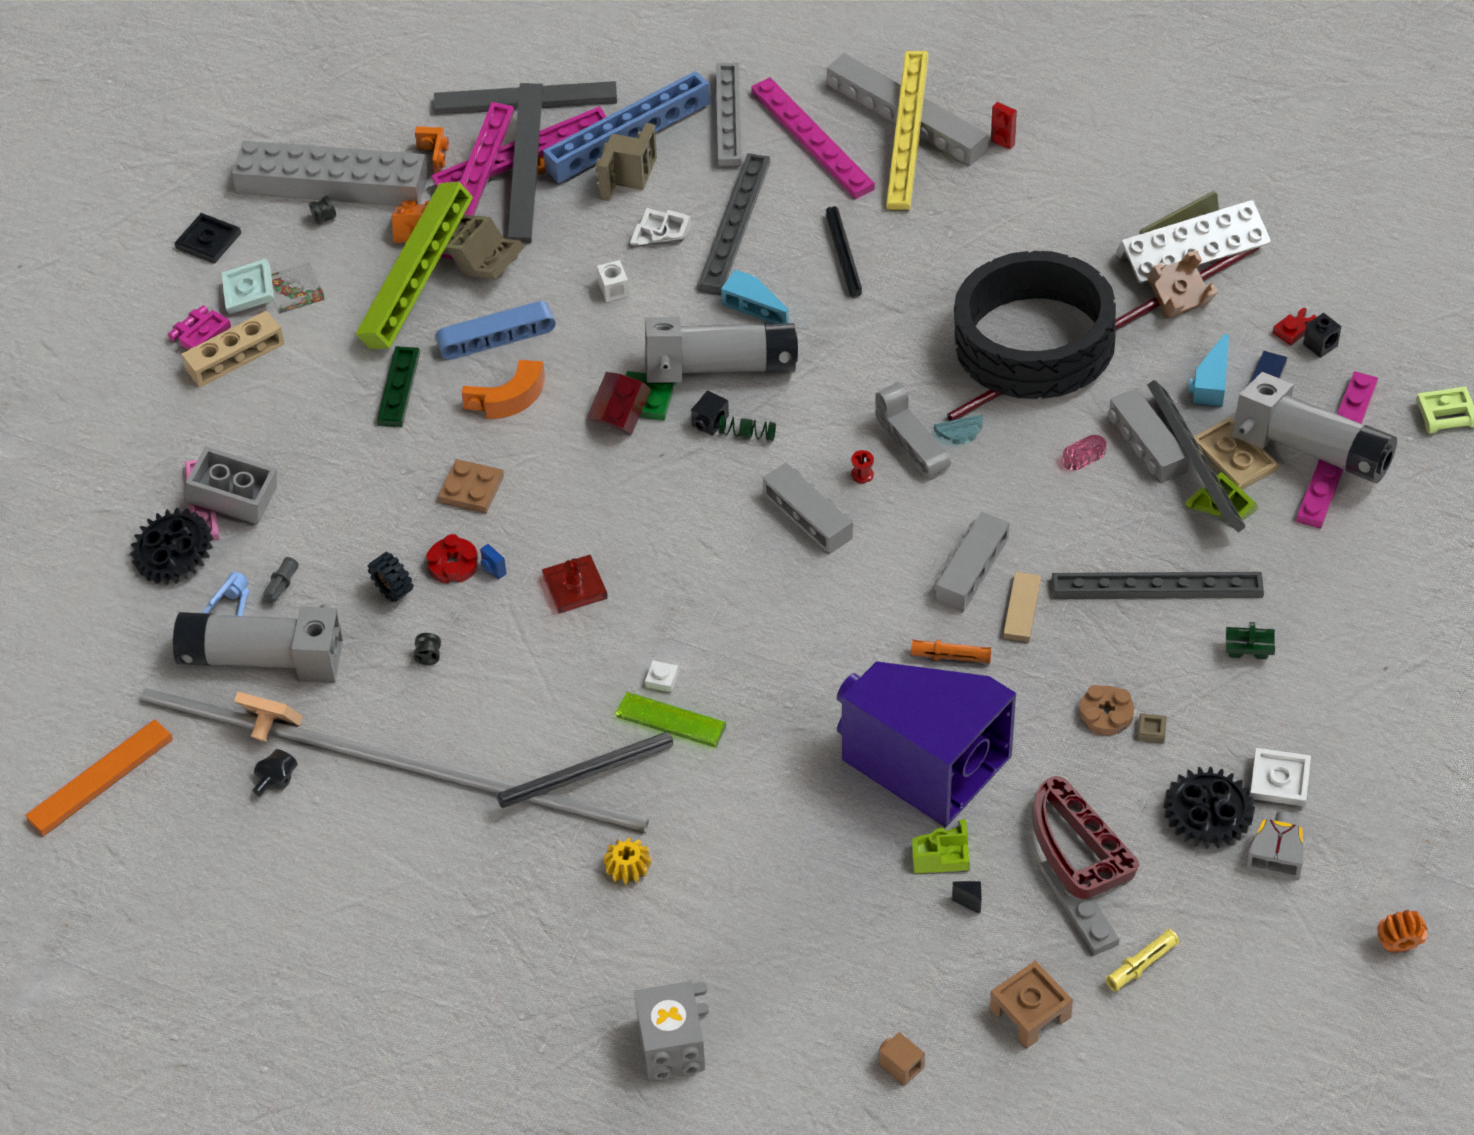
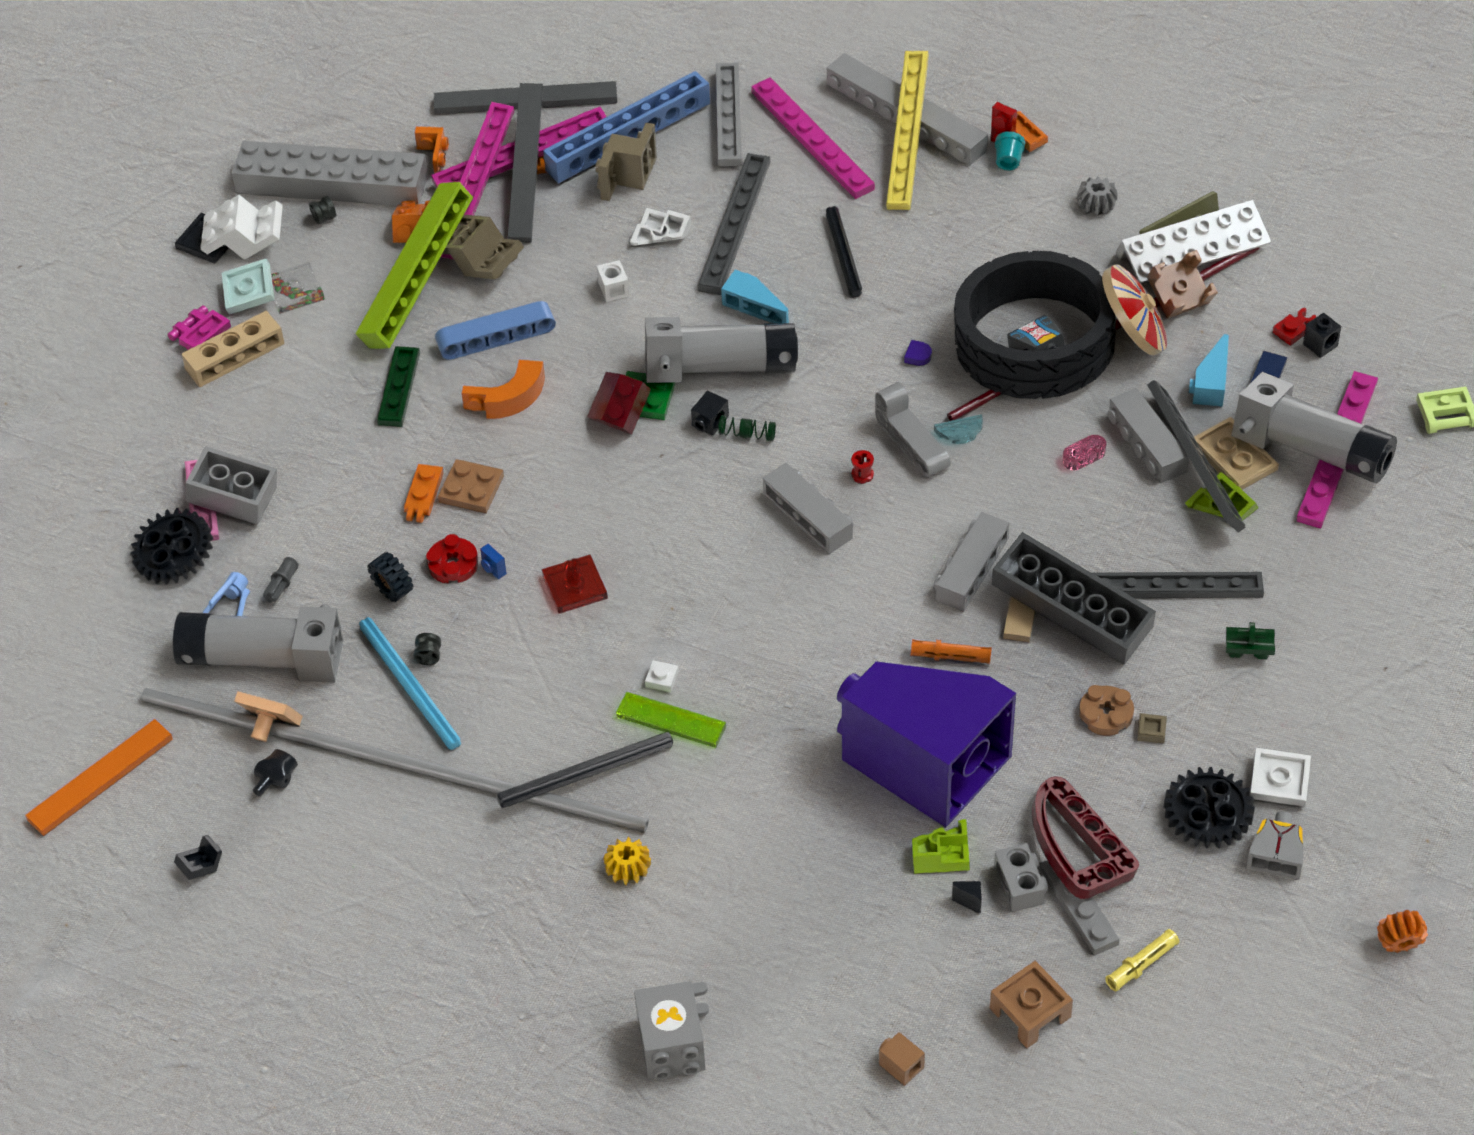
(200, 860): none -> black bracket
(241, 227): none -> white bracket
(410, 683): none -> medium azure axle
(423, 492): none -> orange hinge
(918, 353): none -> dark purple tile
(1009, 150): none -> teal piece
(1016, 877): none -> light grey brick
(1032, 134): none -> orange plate
(1036, 336): none -> torso
(1073, 598): none -> dark grey brick
(1097, 195): none -> light grey gear
(1135, 309): none -> tan dish

